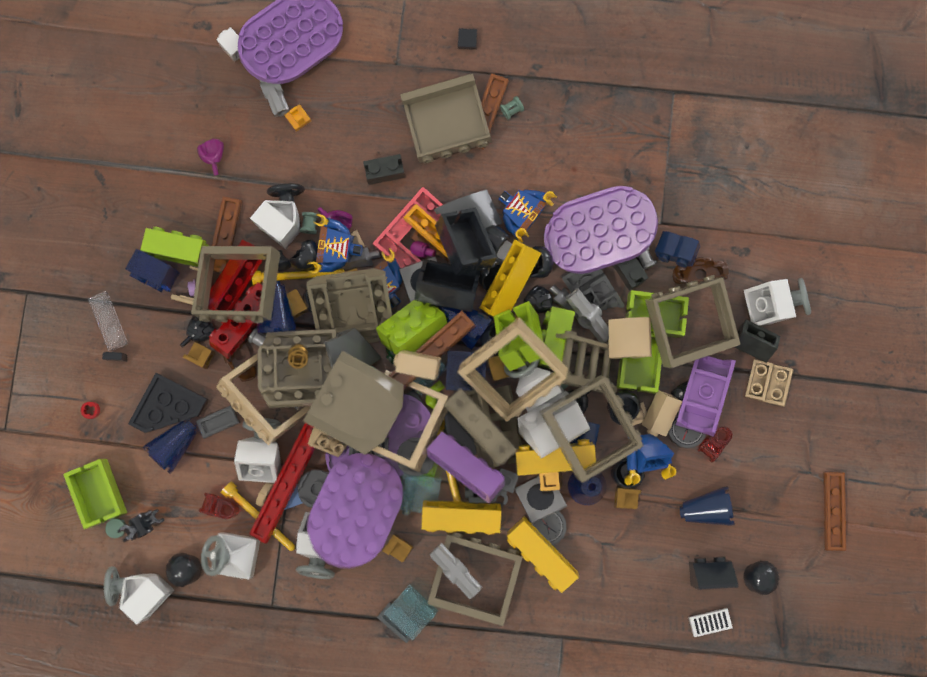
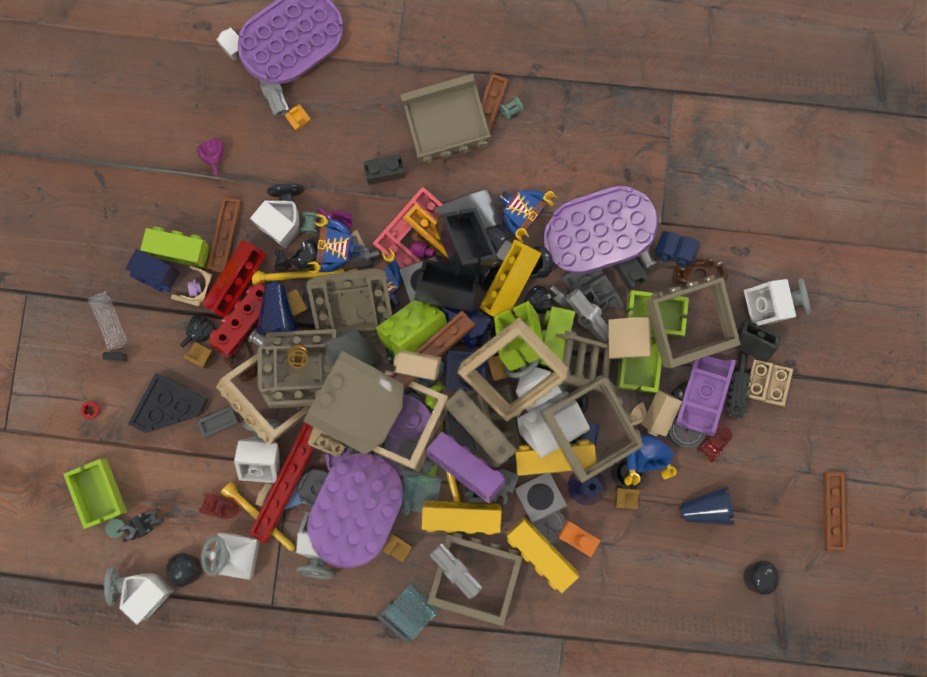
(171, 445): clear blue cone -> none
(204, 279): dark tan window -> none
(467, 38): black tile -> none
(551, 481): panel -> none
(578, 538): none -> orange tile
(631, 405): black hair -> none
(710, 622): white tile -> none
(712, 574): black slope -> none
(738, 395): none -> pearl dark grey piece

